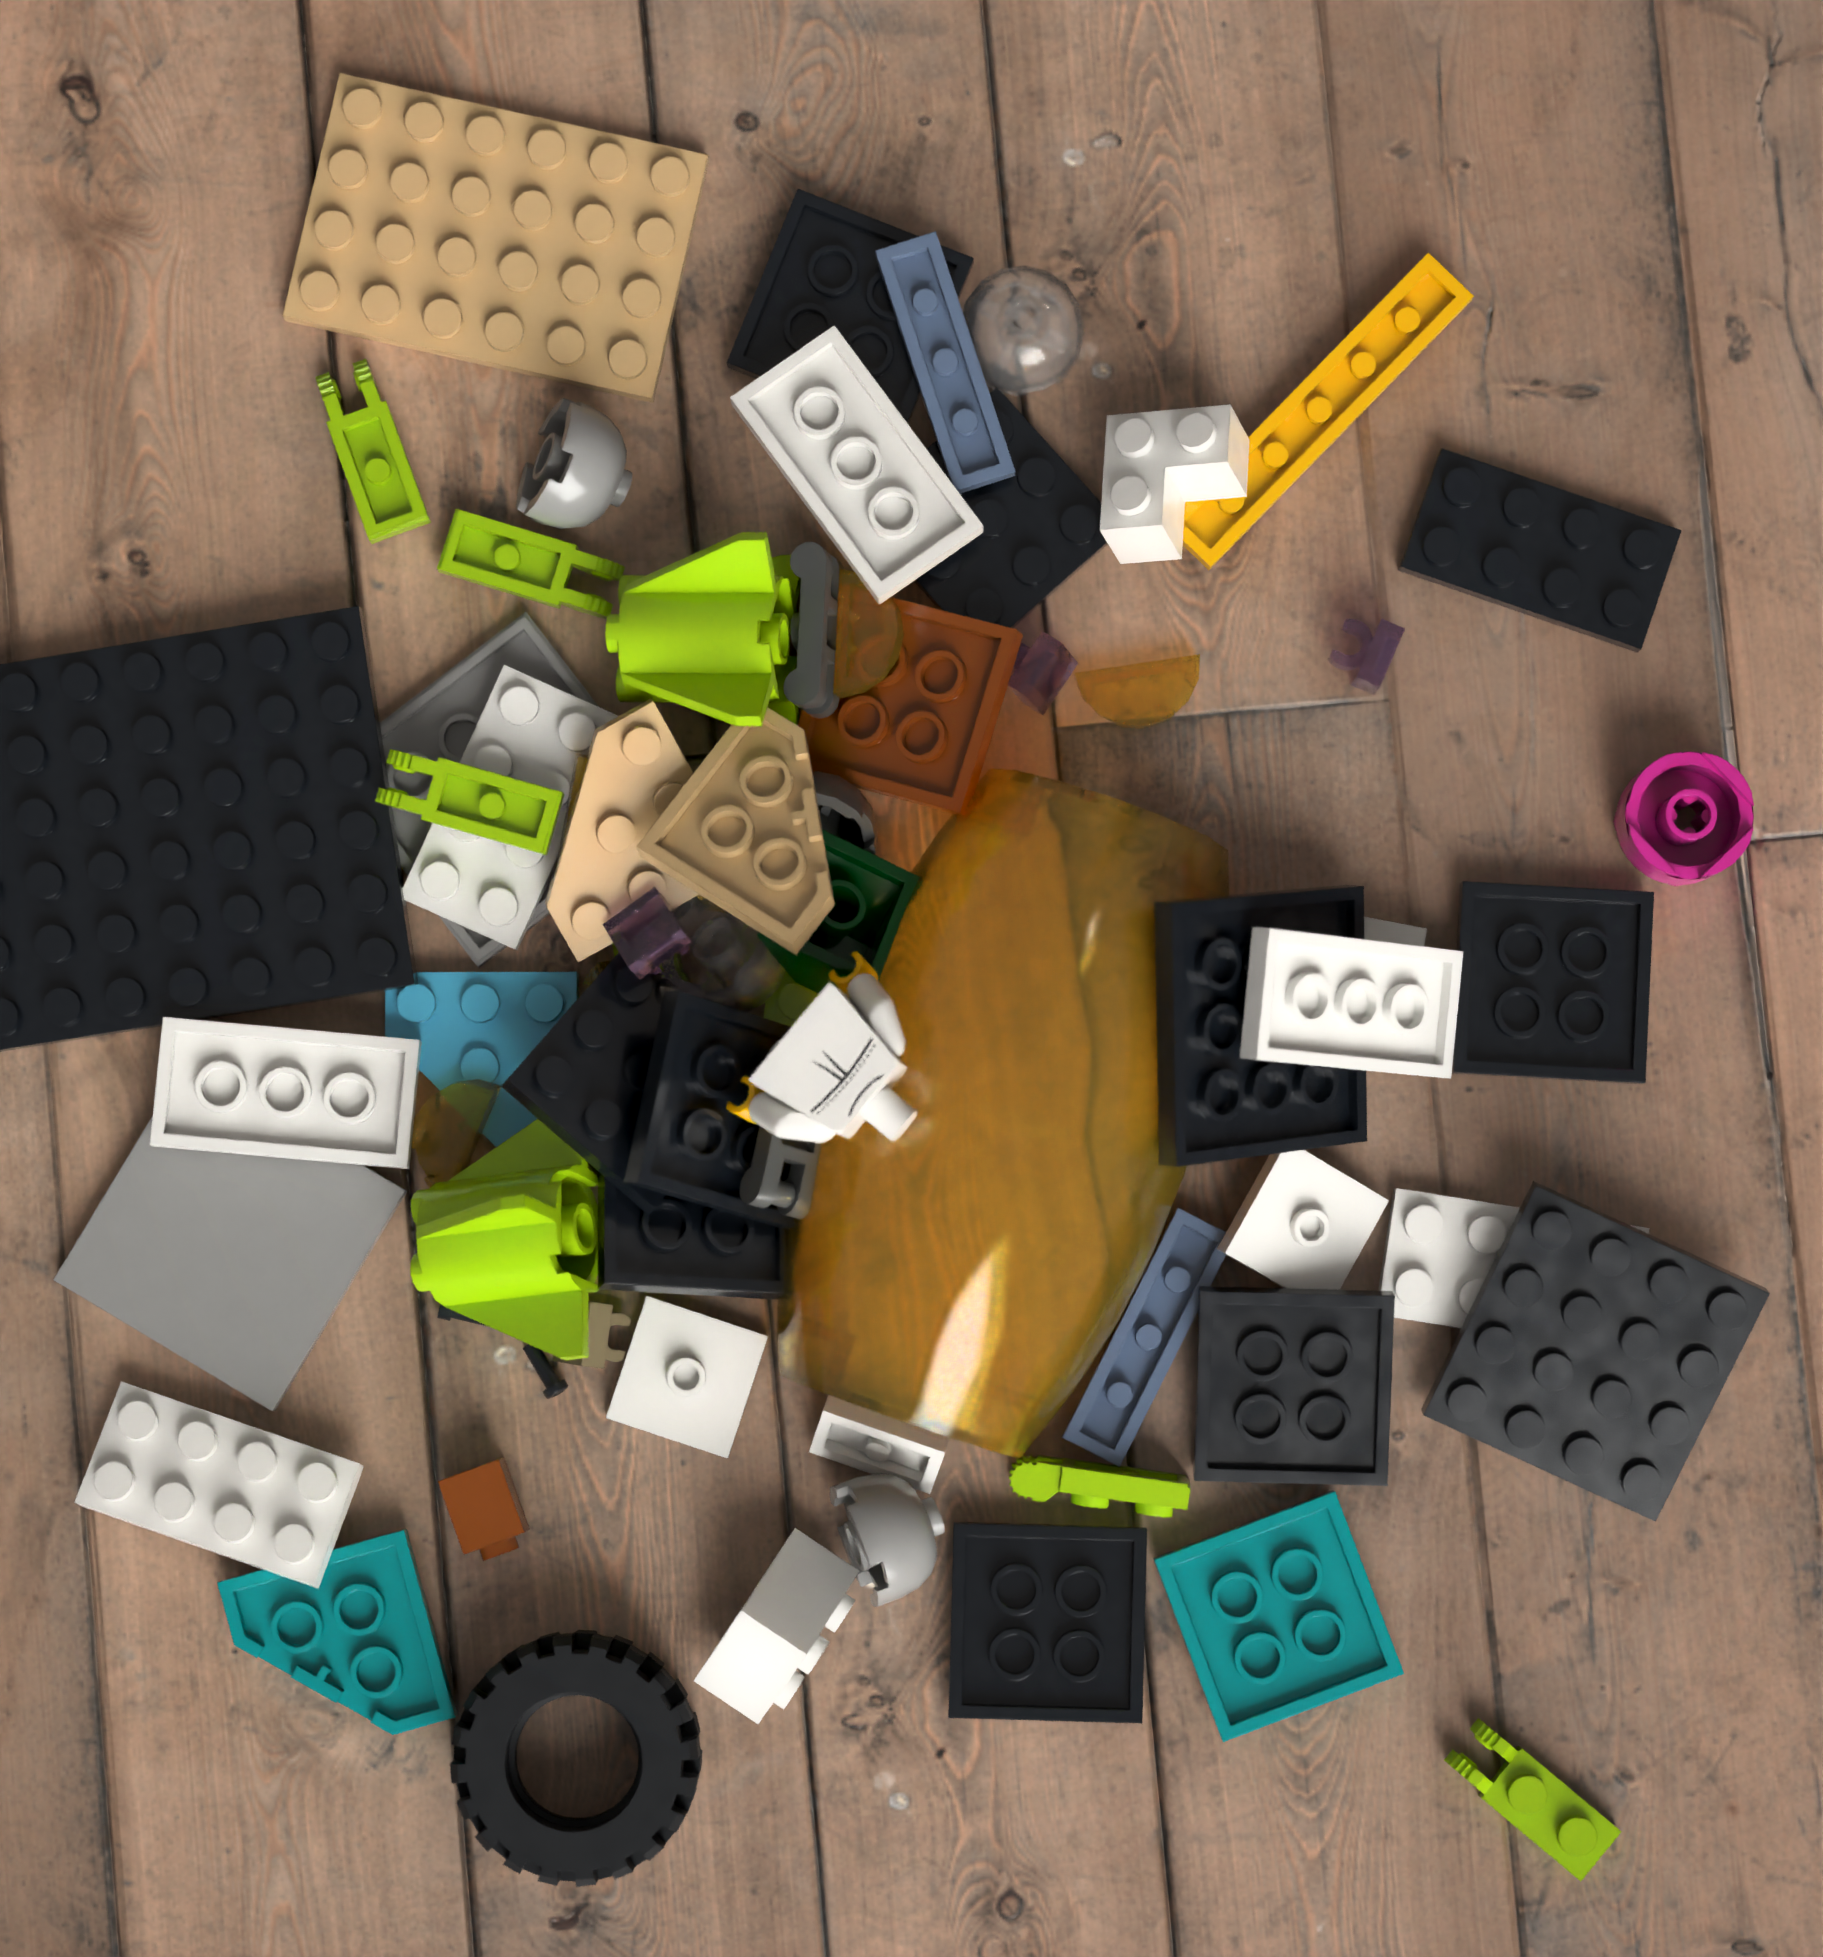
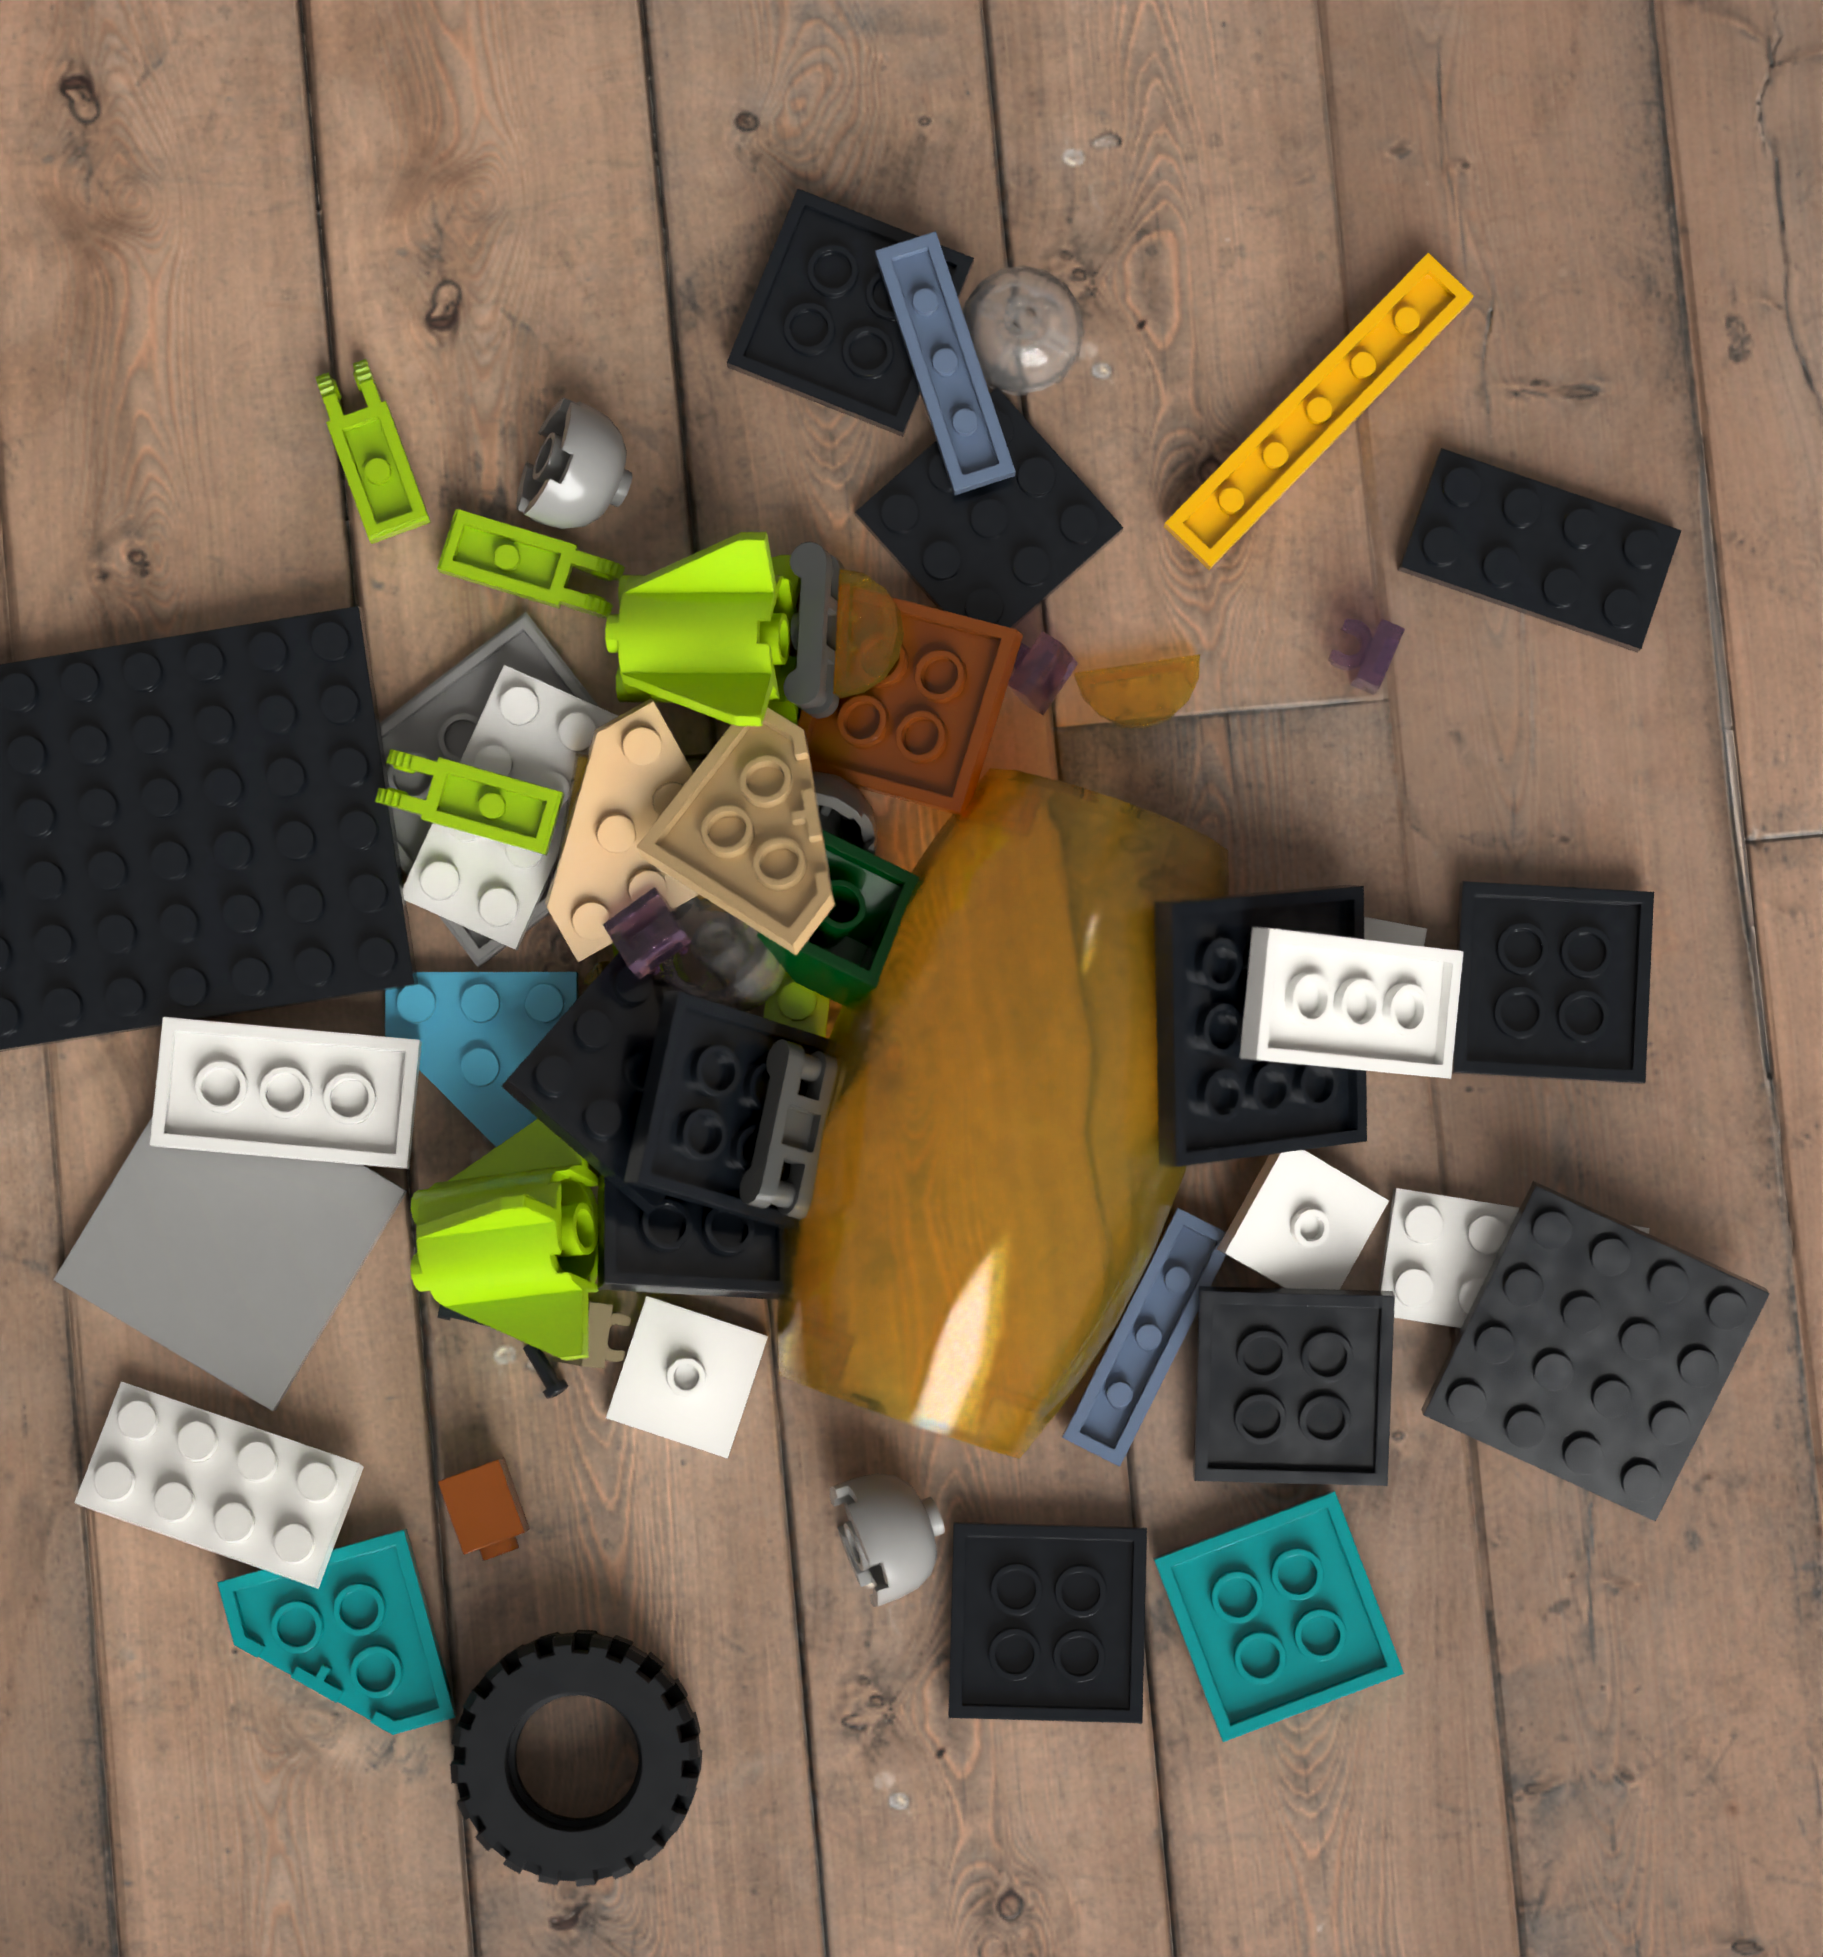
(451, 1126): clear yellow tile -> none
(496, 237): tan plate -> none
(780, 1628): white brick -> none
(834, 1066): white torso -> none
(856, 464): white plate -> none
(878, 1443): white plate -> none
(1095, 1483): lime hinge -> none
(1158, 465): white brick -> none
(1539, 1804): lime hinge -> none
(1721, 820): dark pink brick -> none

